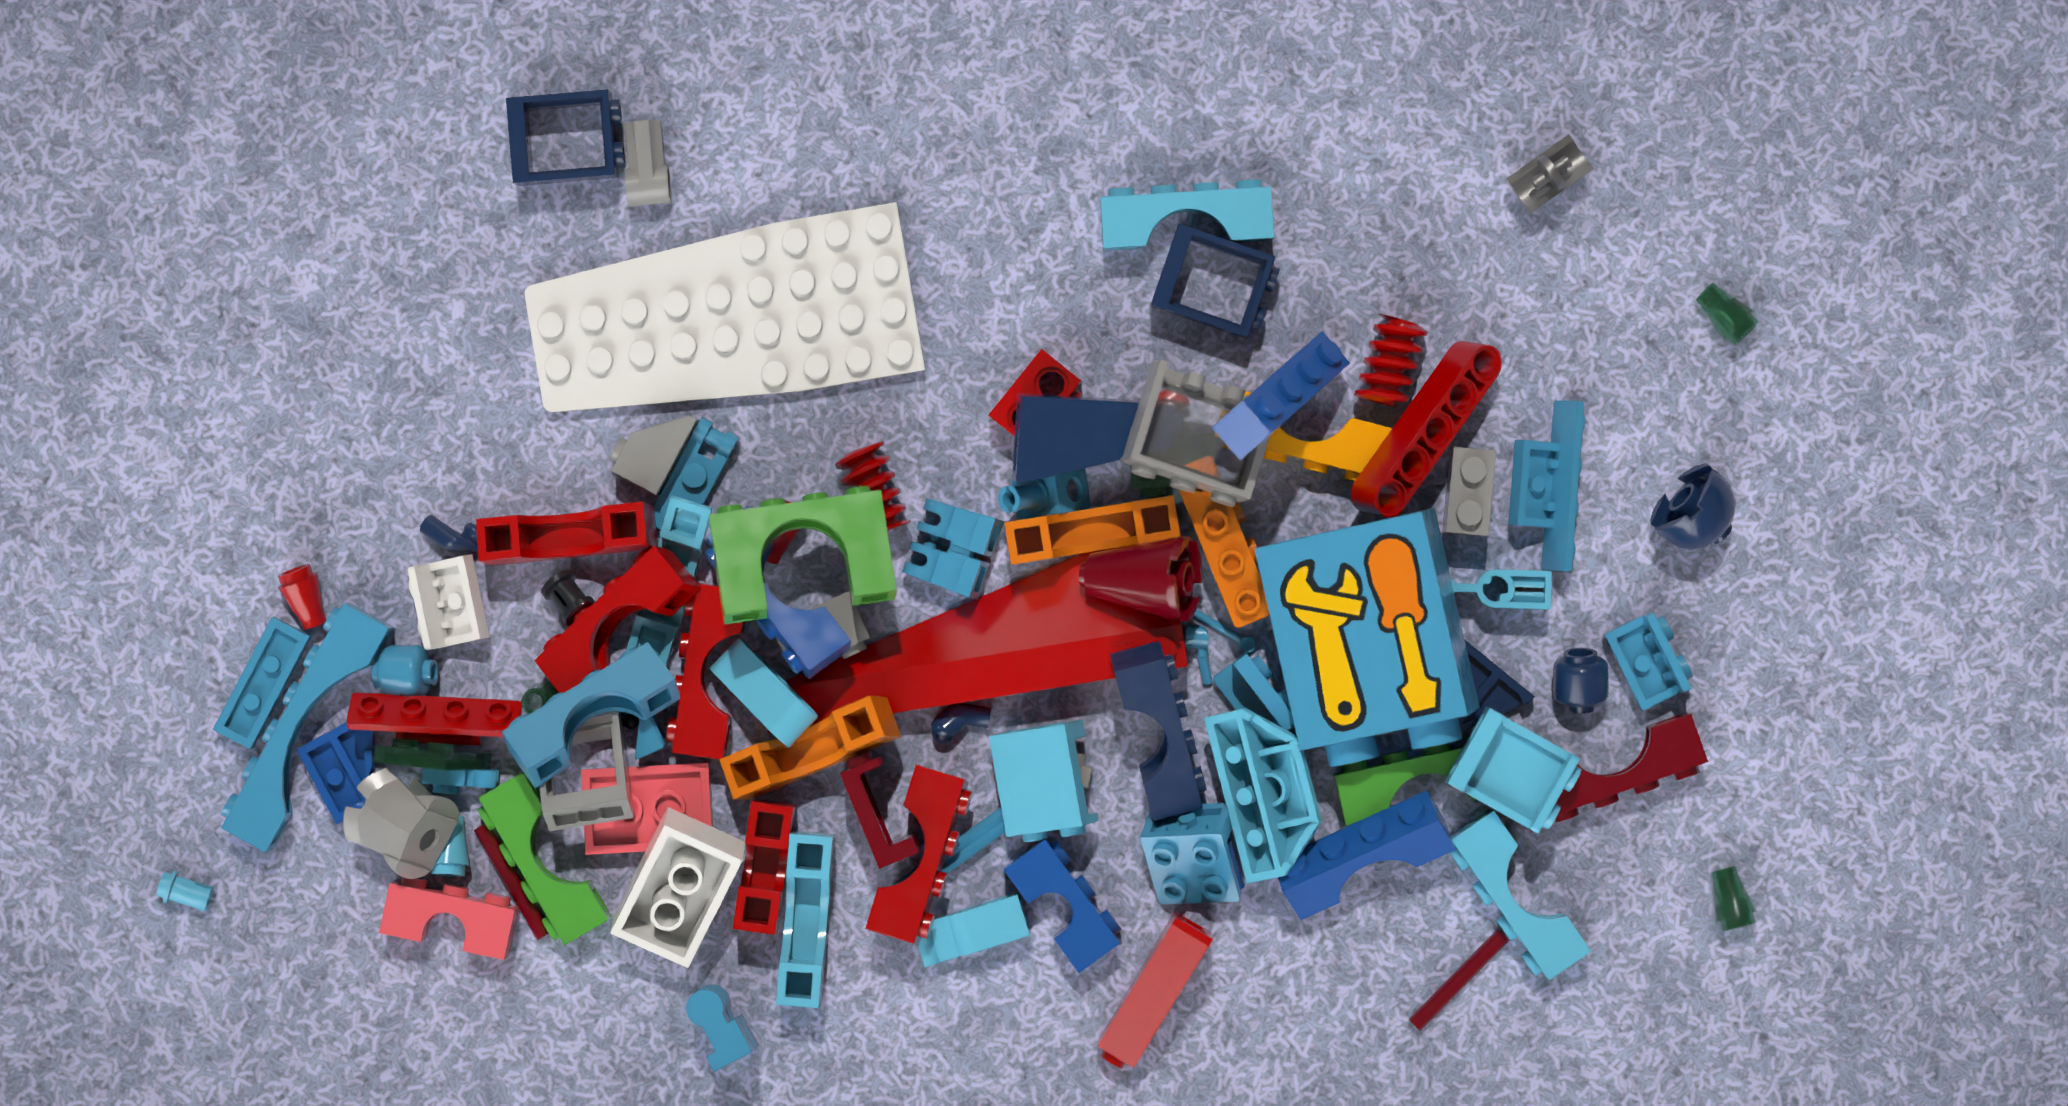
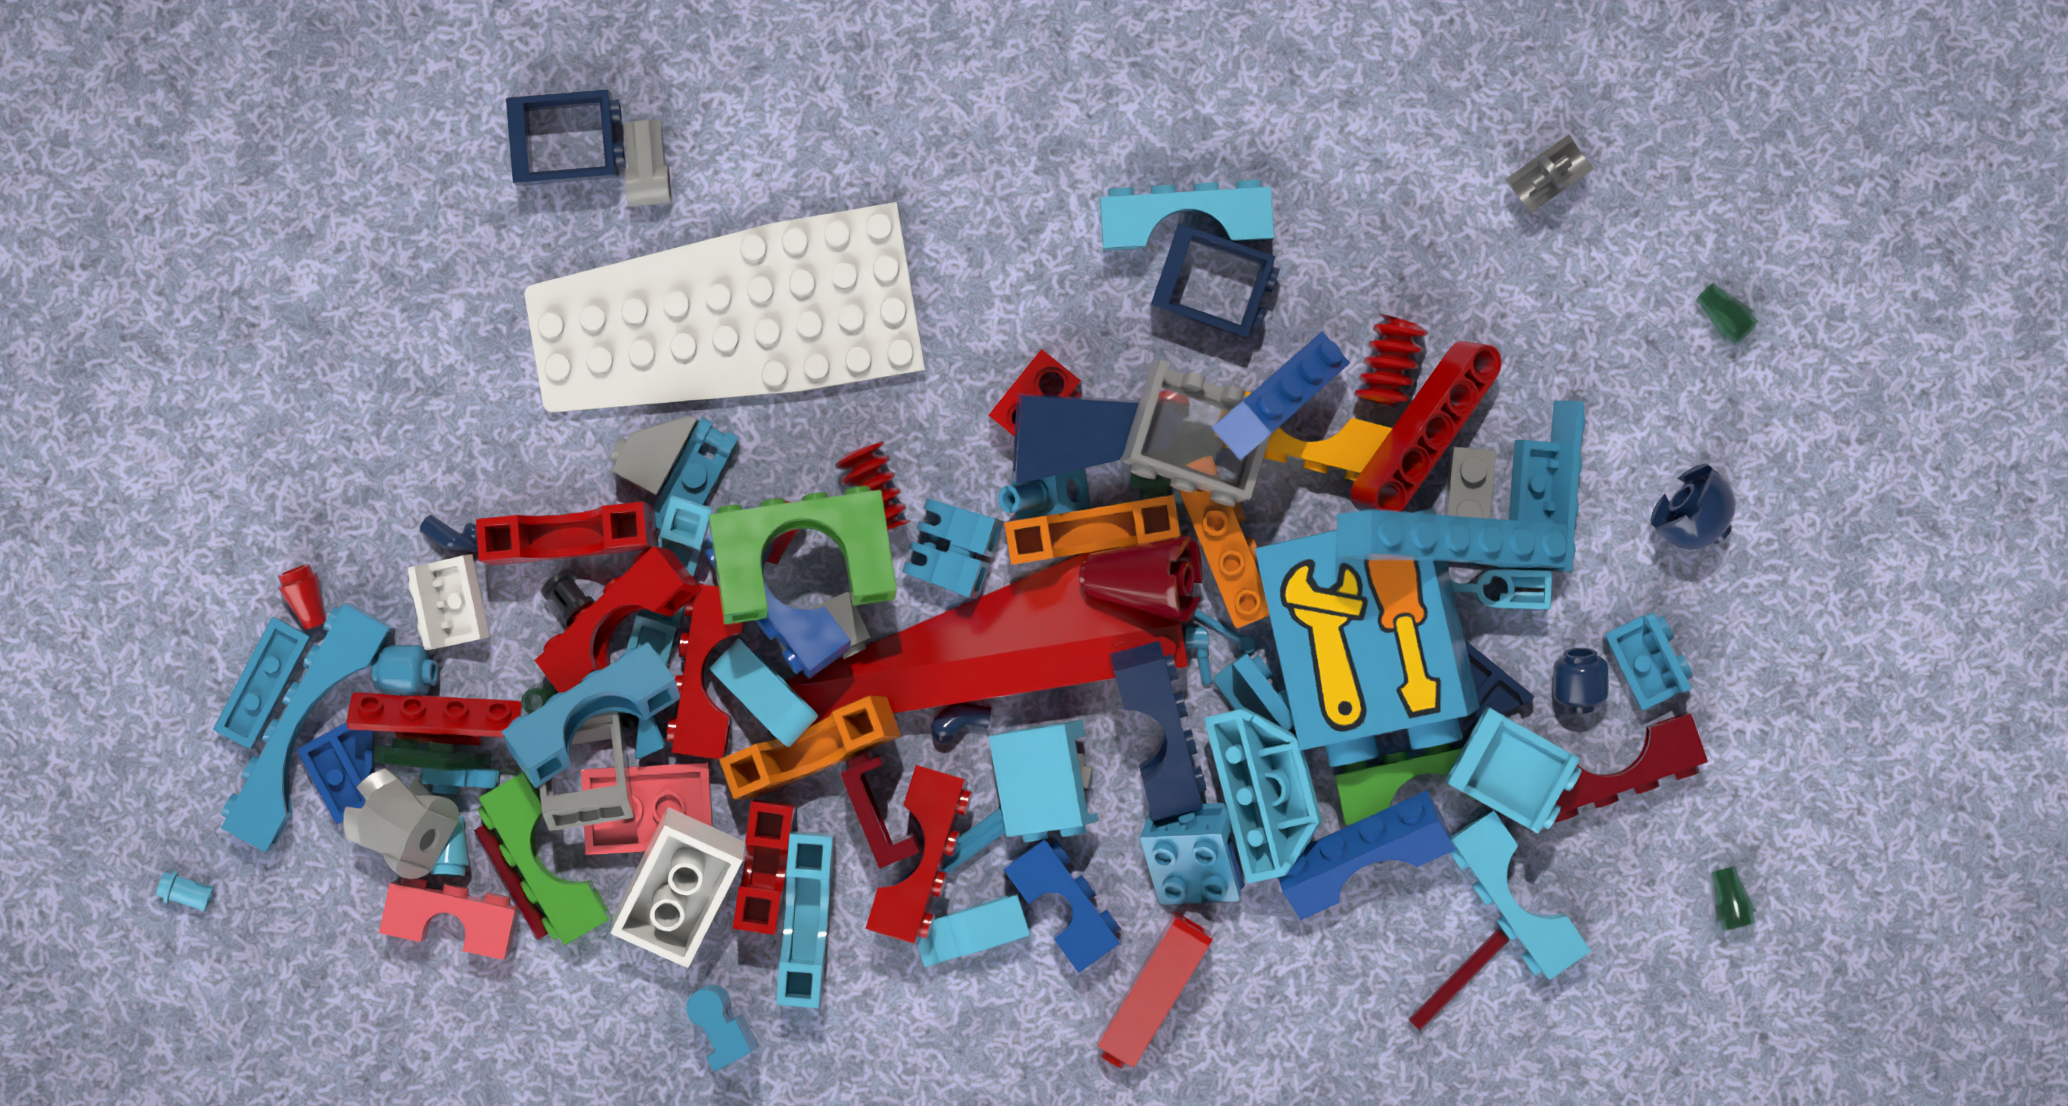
(1451, 538): none -> dark azure arch

